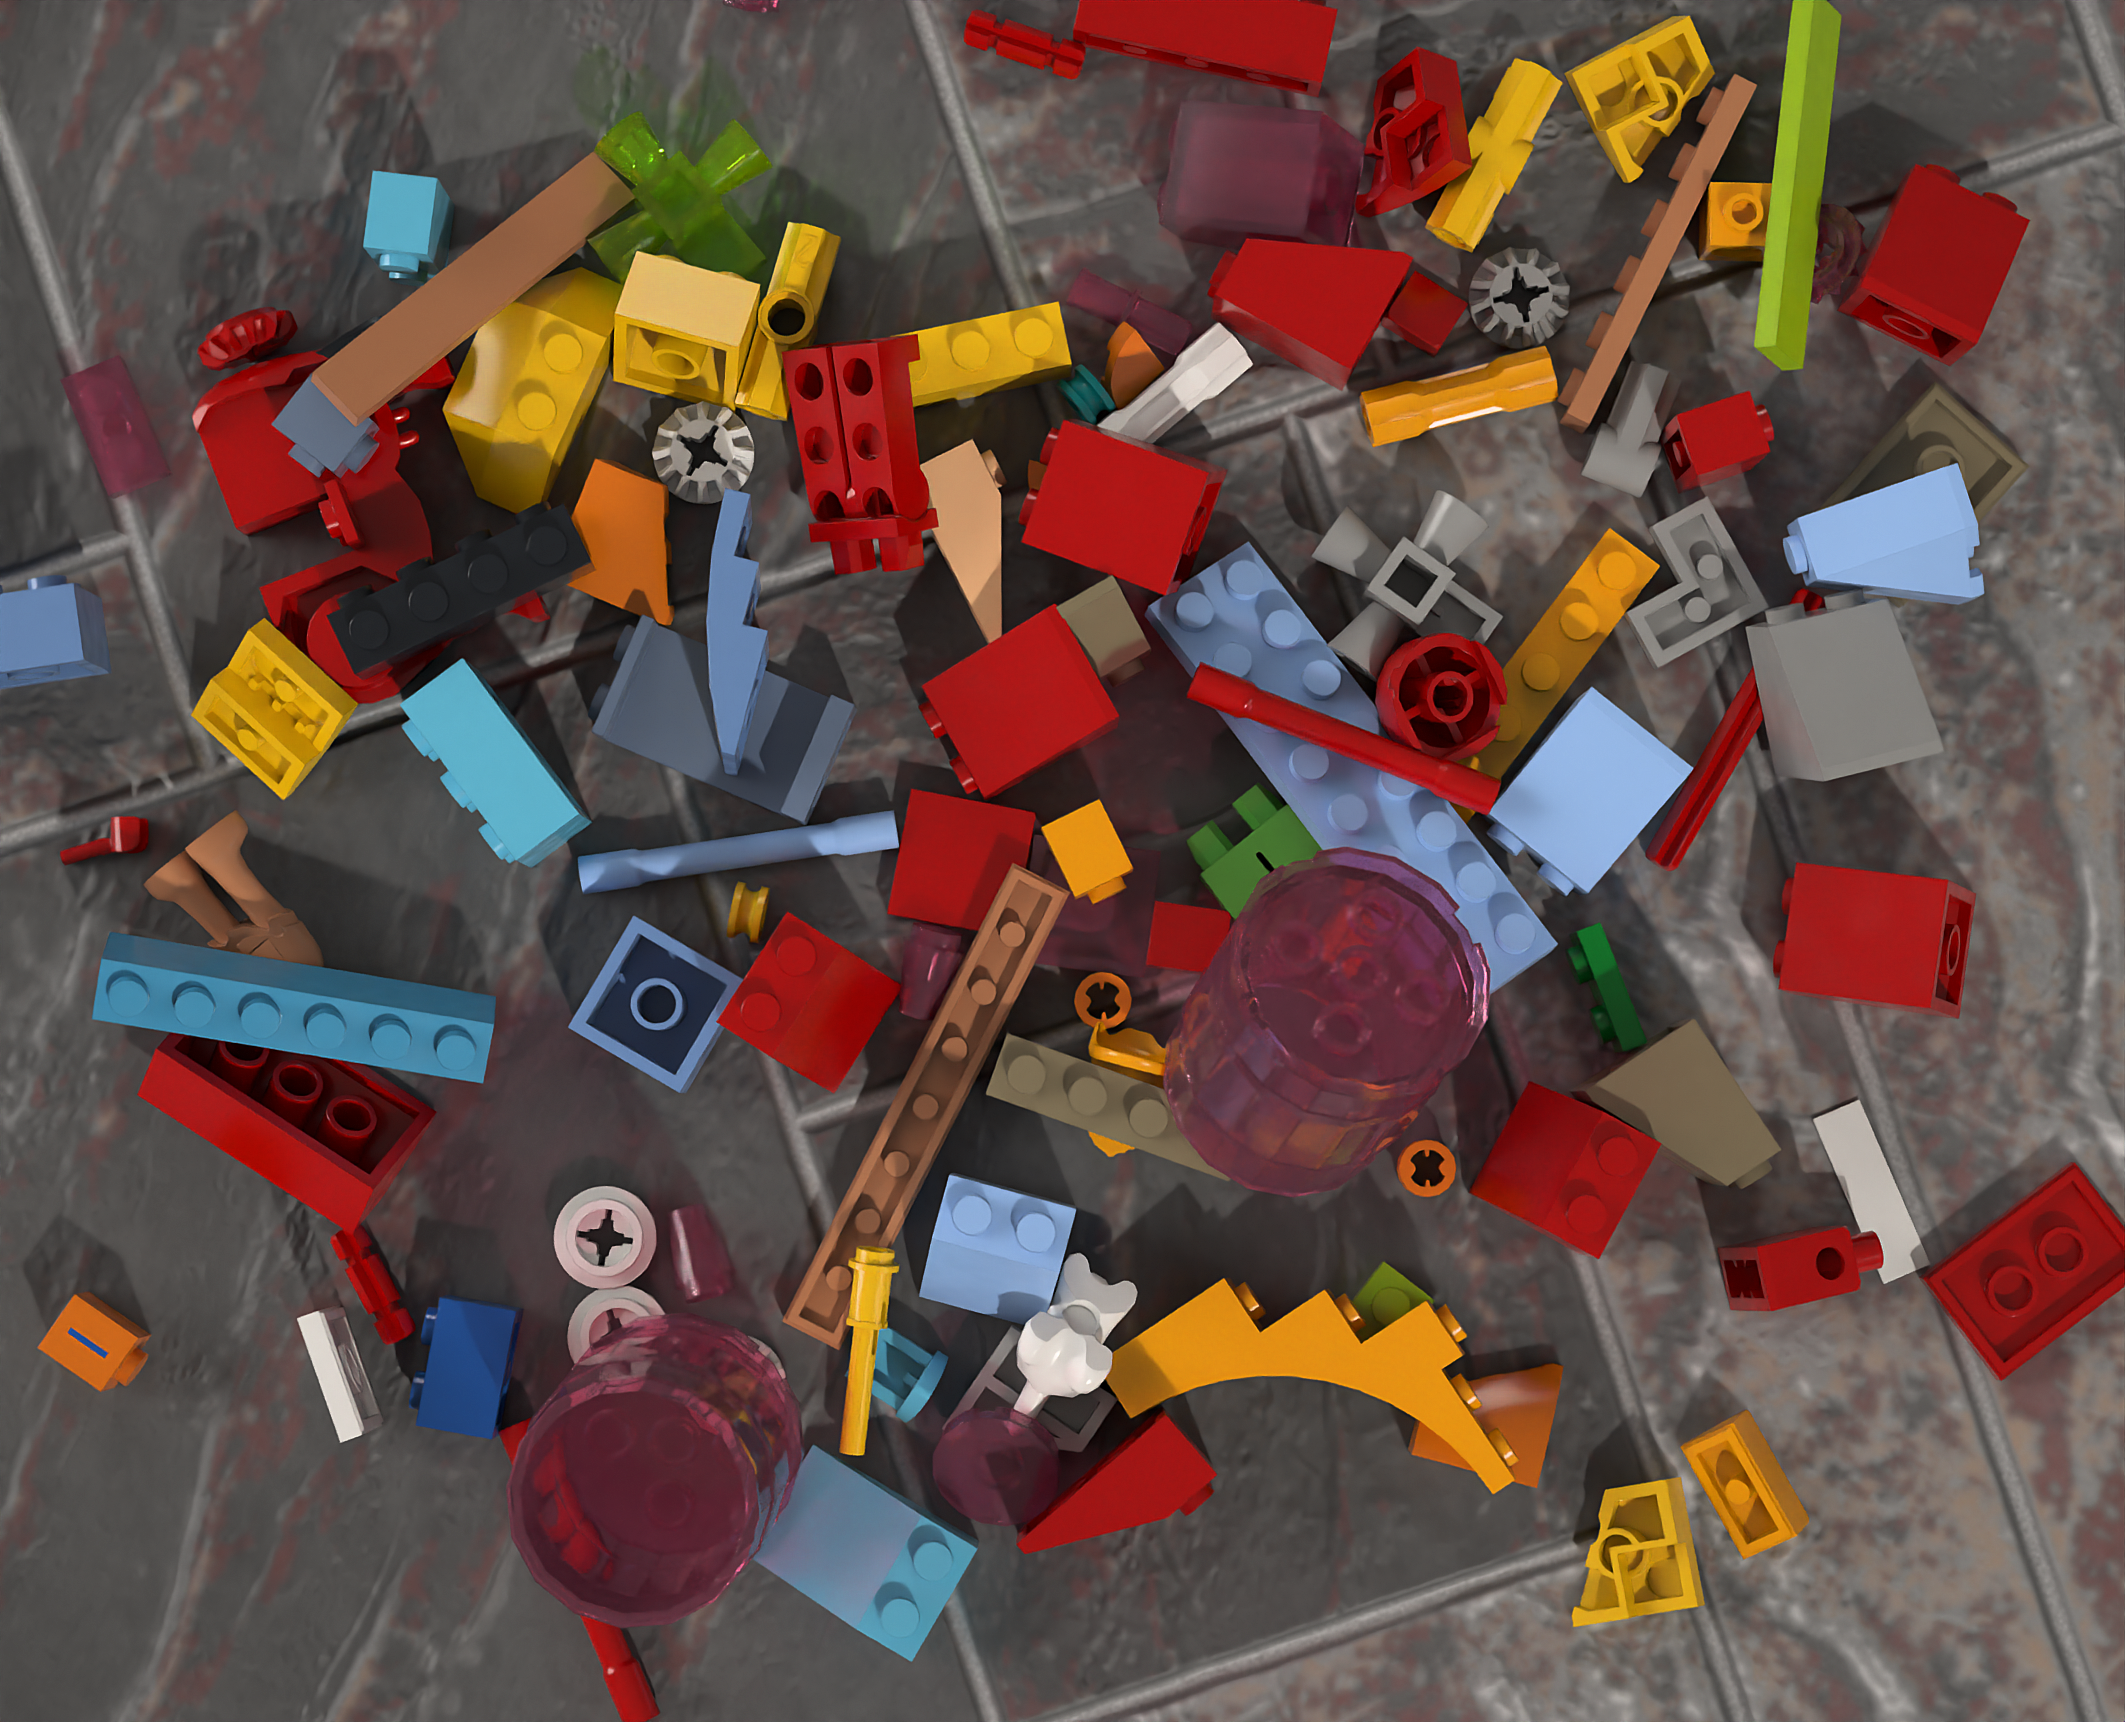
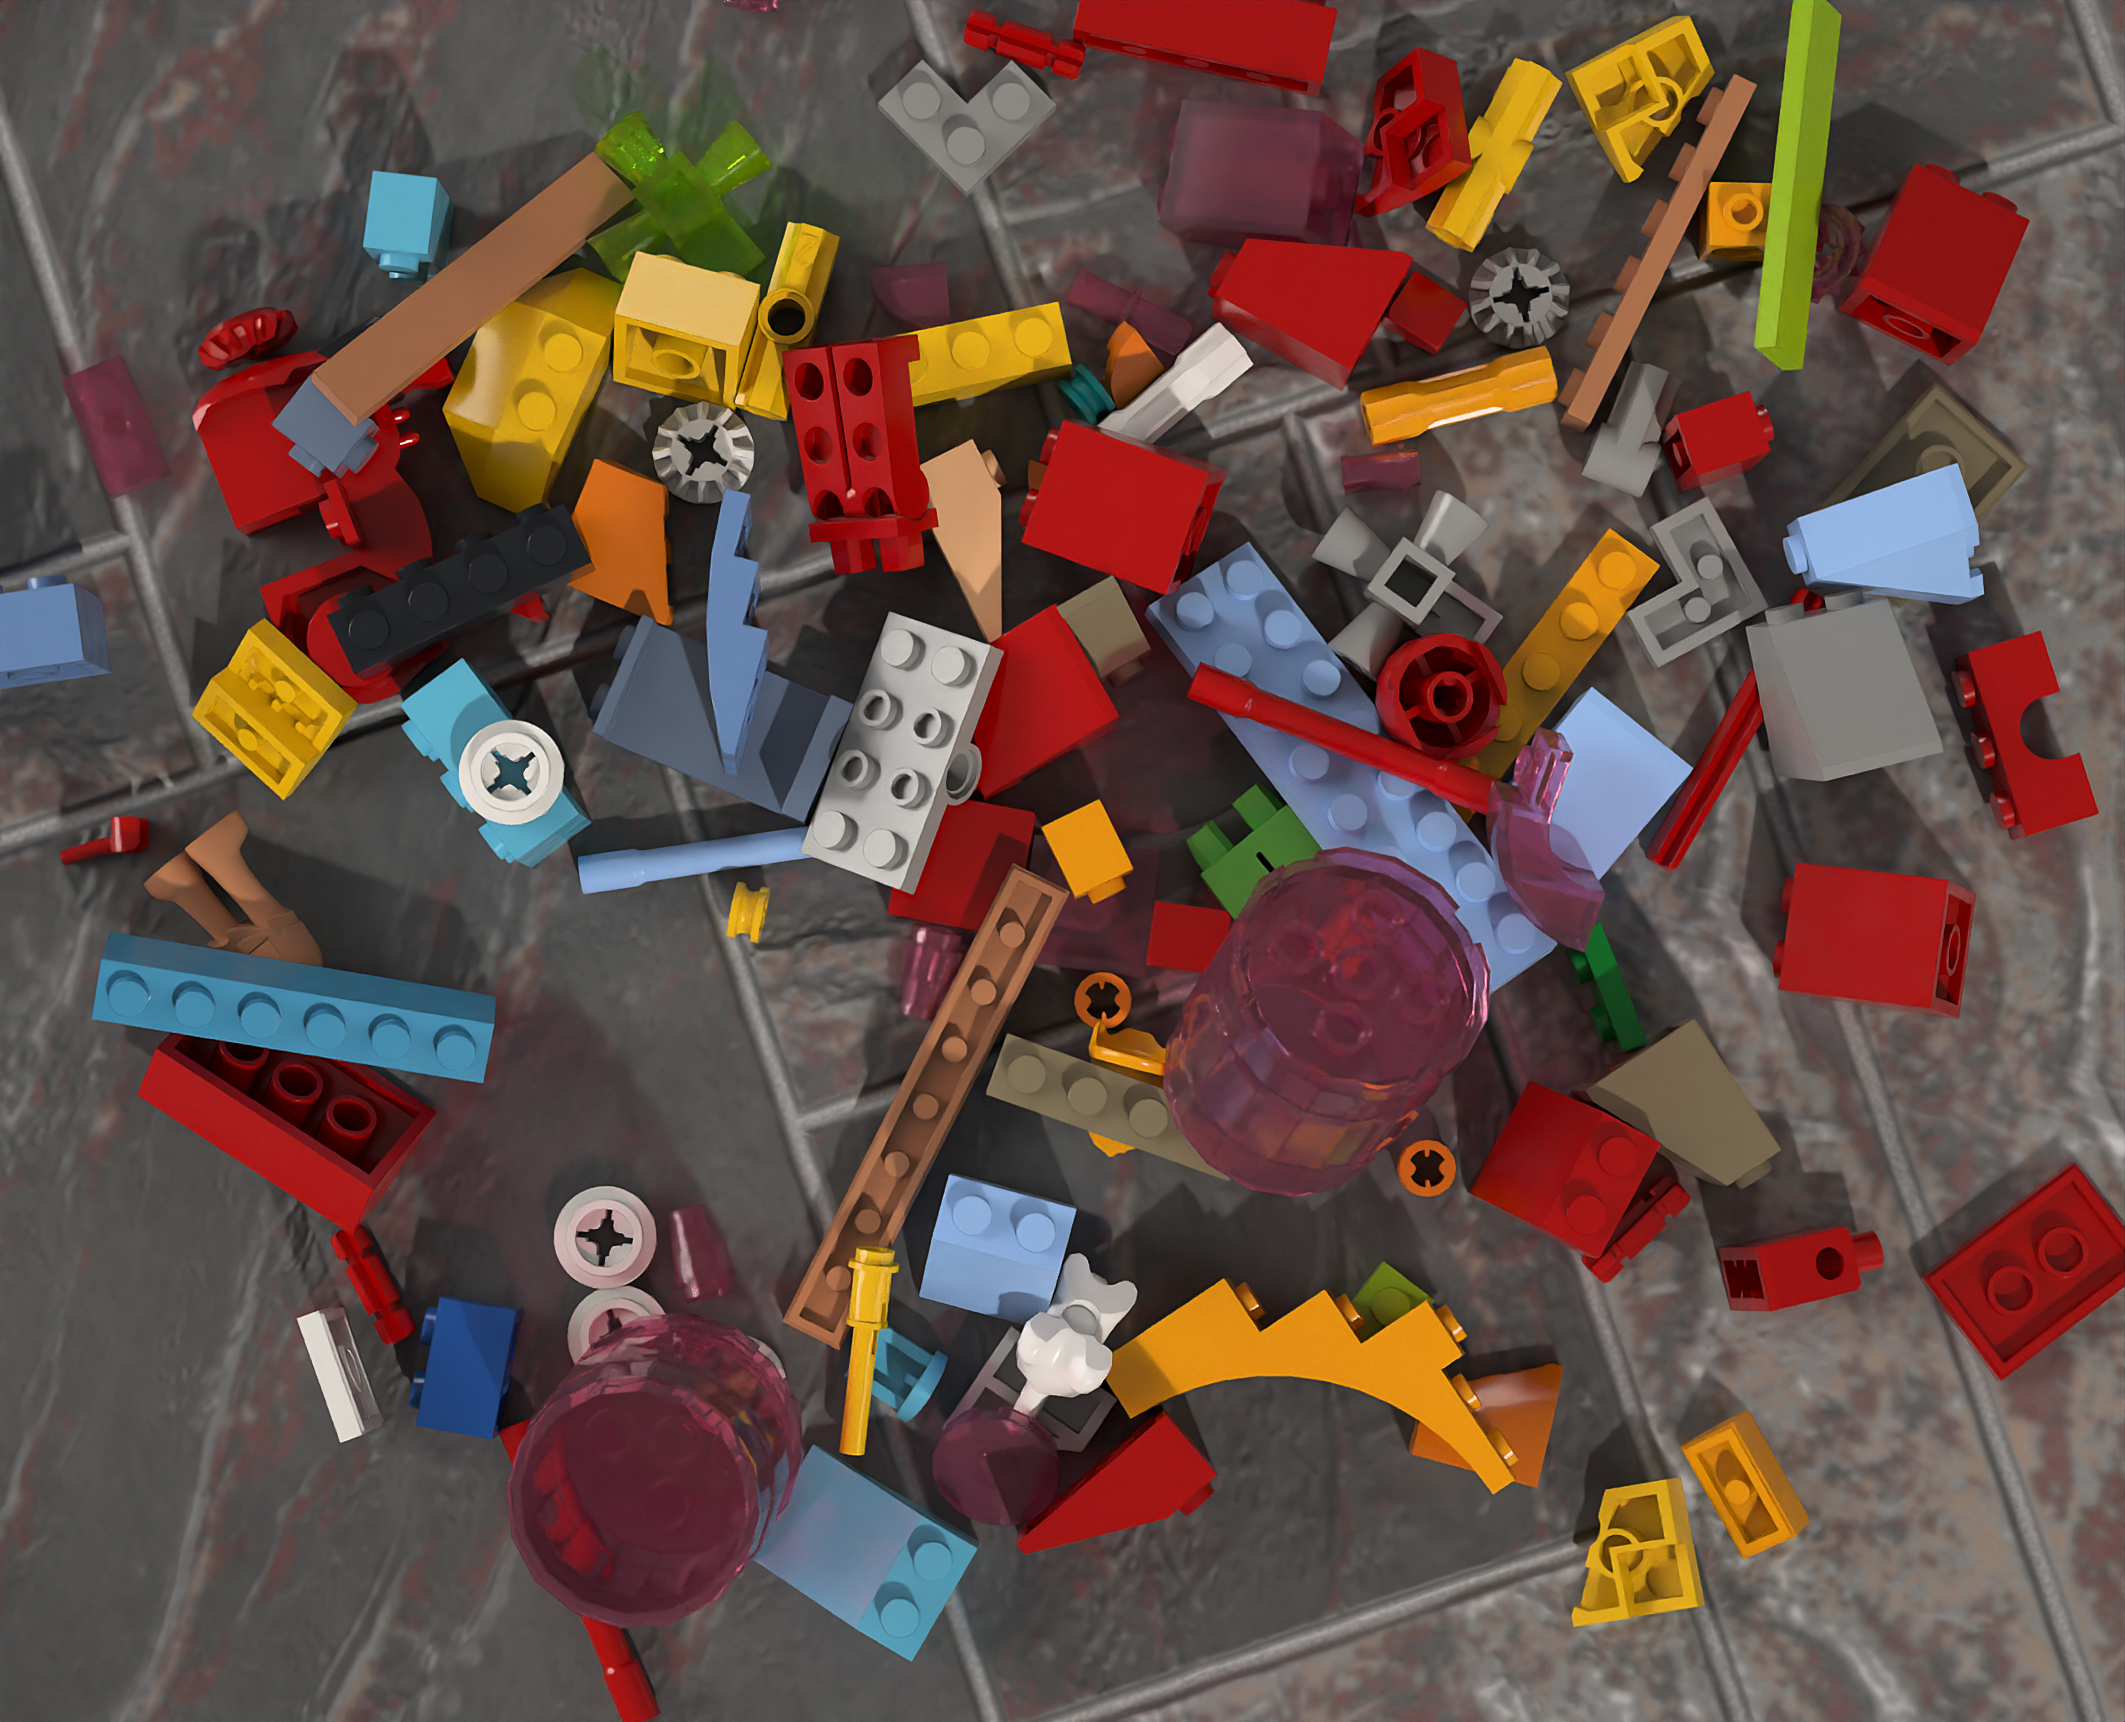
(96, 1342): orange brick -> none
(480, 771): none -> white gear
(657, 1005): medium blue brick -> none
(809, 1003): red slope -> none
(904, 753): none -> light grey plate
(913, 295): none -> clear pink brick
(965, 137): none -> light grey plate
(1381, 471): none -> clear pink pin
(1545, 888): none -> clear pink arch
(1638, 1227): none -> red axle
(1871, 1188): white sticker -> none
(2030, 790): none -> red arch

